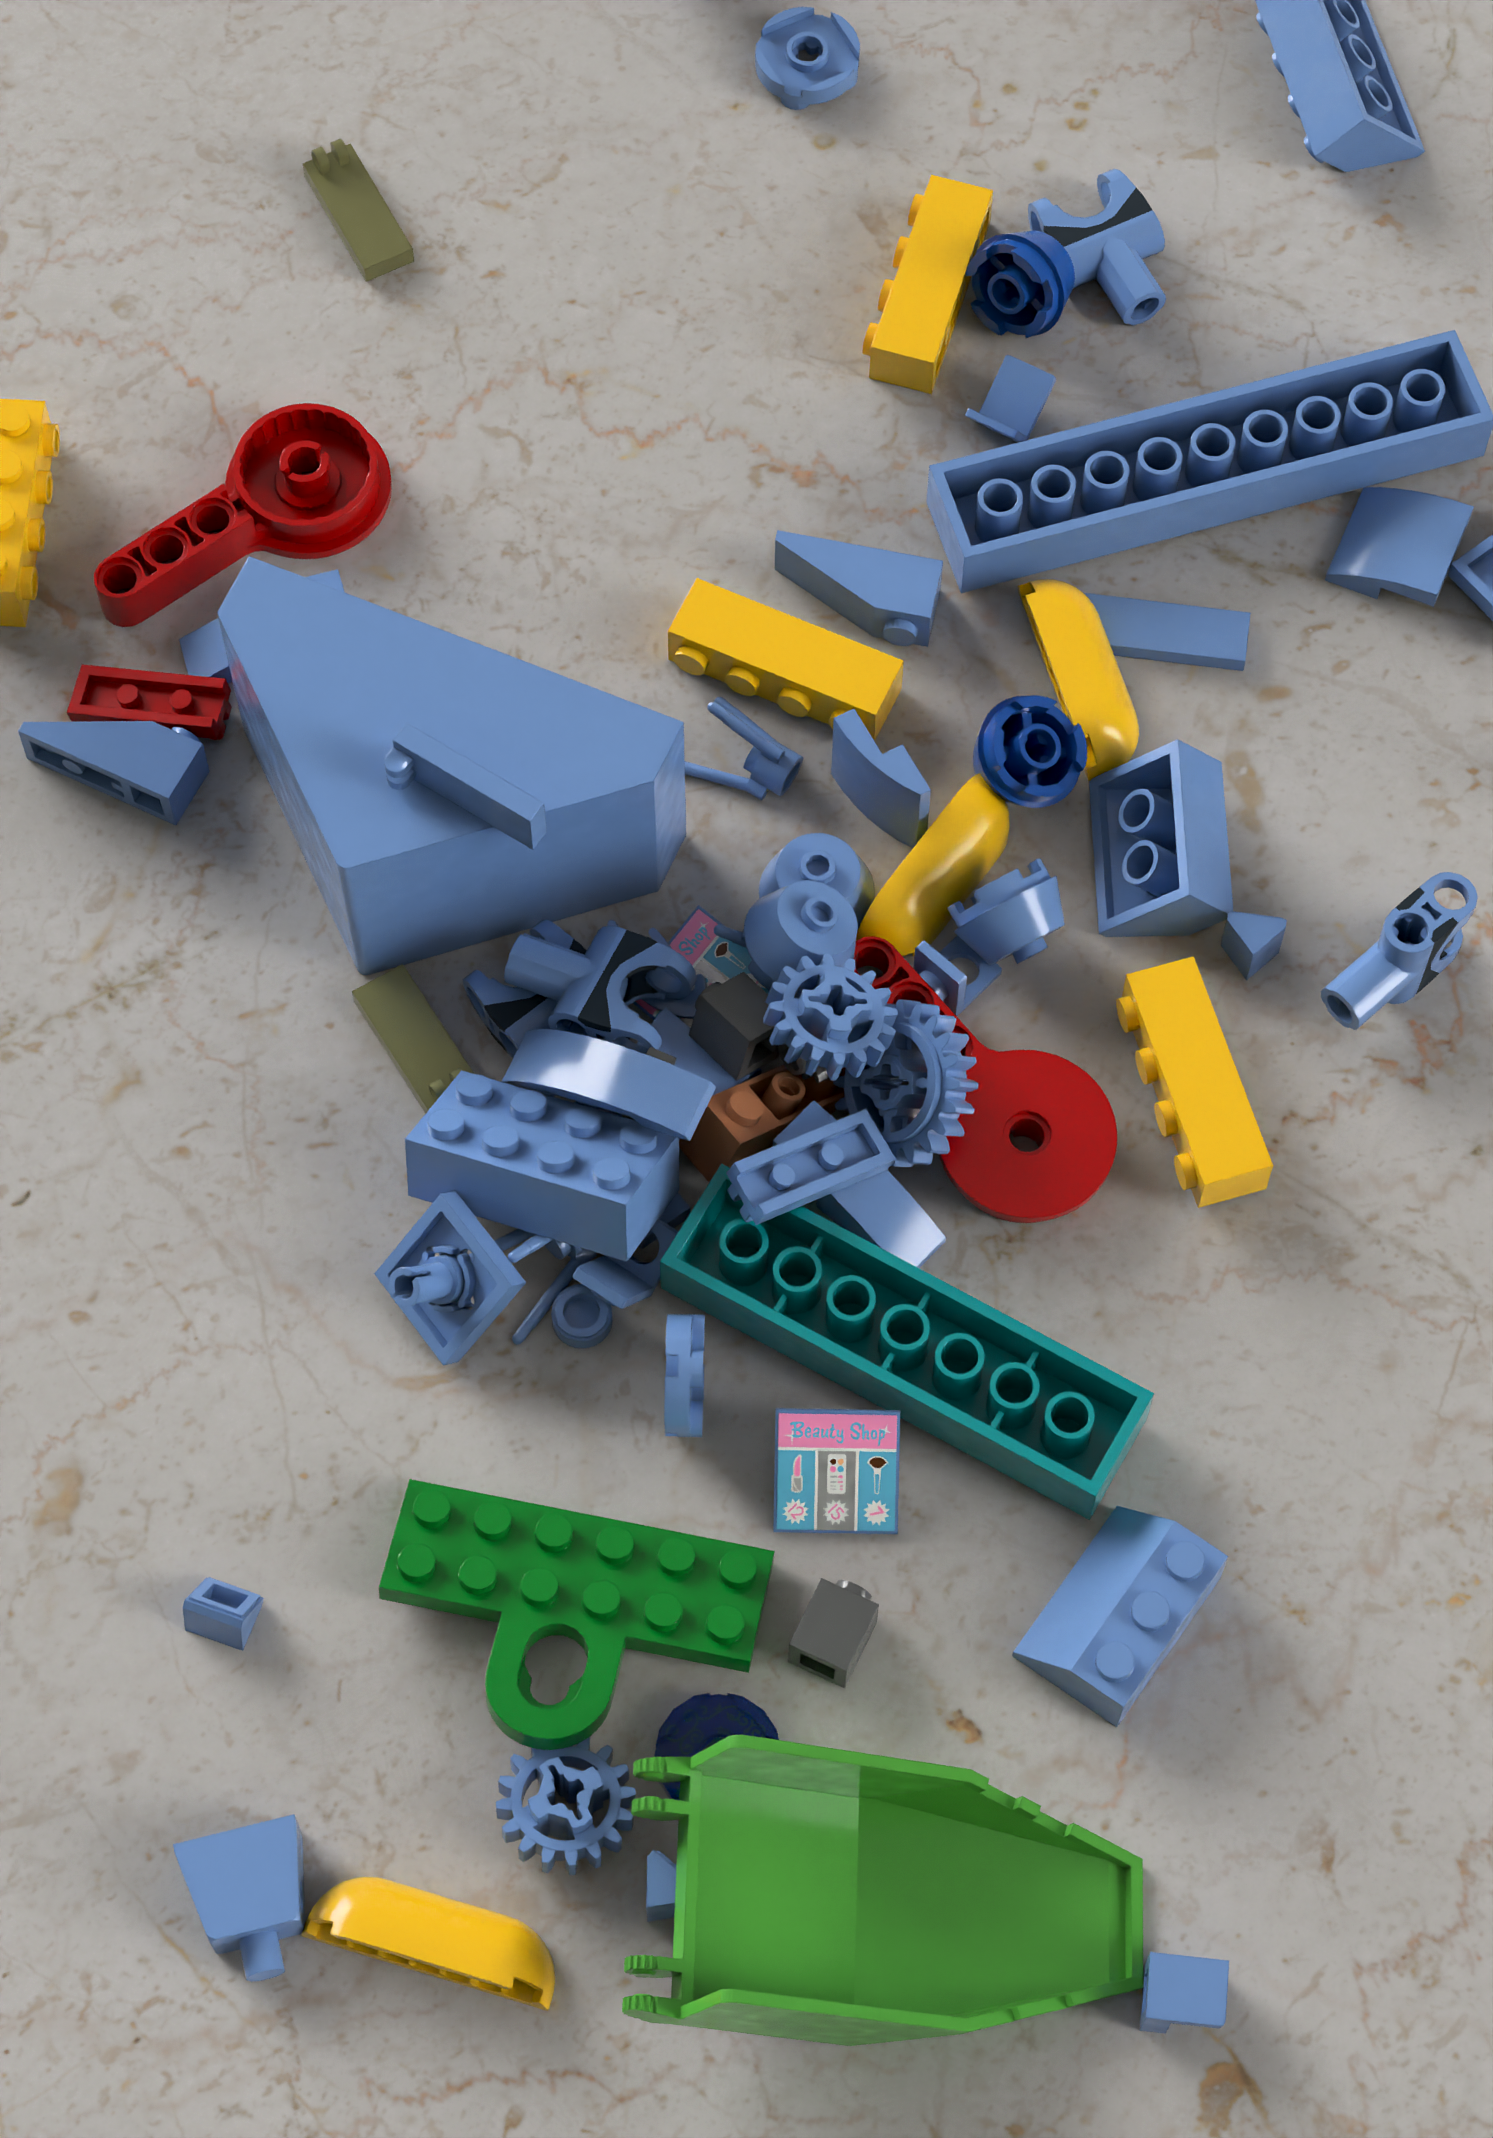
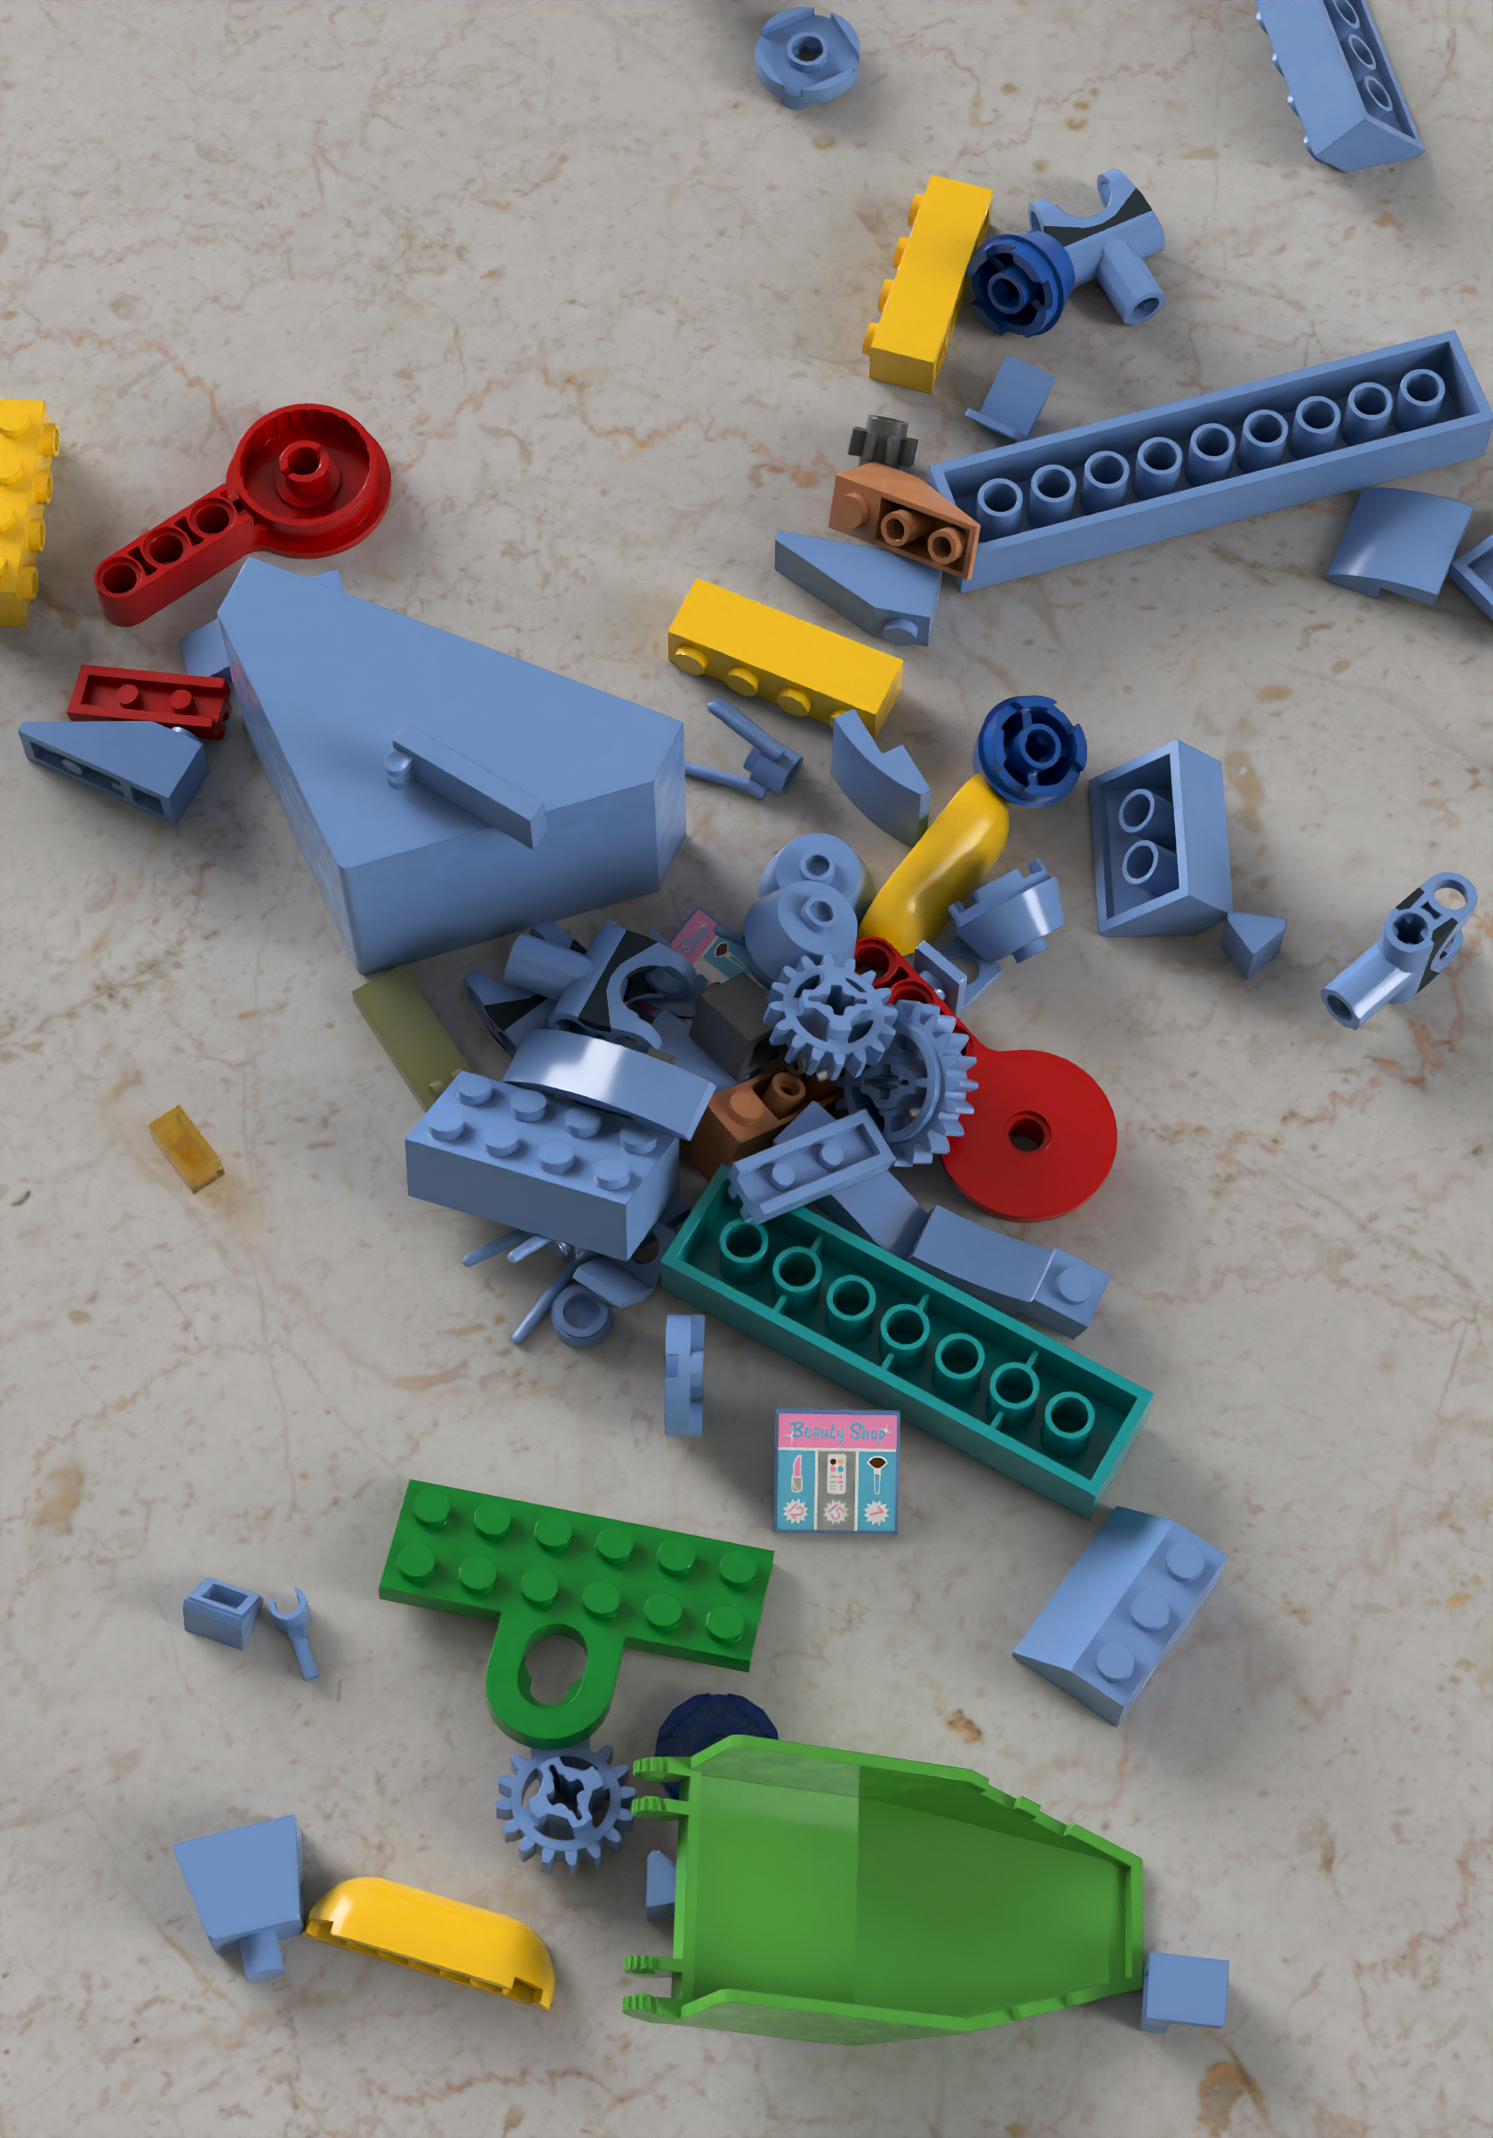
(186, 1149): none -> clear yellow piece
(295, 1626): none -> medium blue hand
(357, 210): olive hinge -> none
(439, 1289): medium blue plate -> none
(834, 1631): dark grey brick -> none
(883, 442): none -> dark grey gear
(904, 517): none -> nougat slope
(1010, 1272): none -> medium blue slope
(1082, 671): yellow brick -> none
(1174, 631): medium blue tile -> none
(1194, 1082): yellow brick -> none

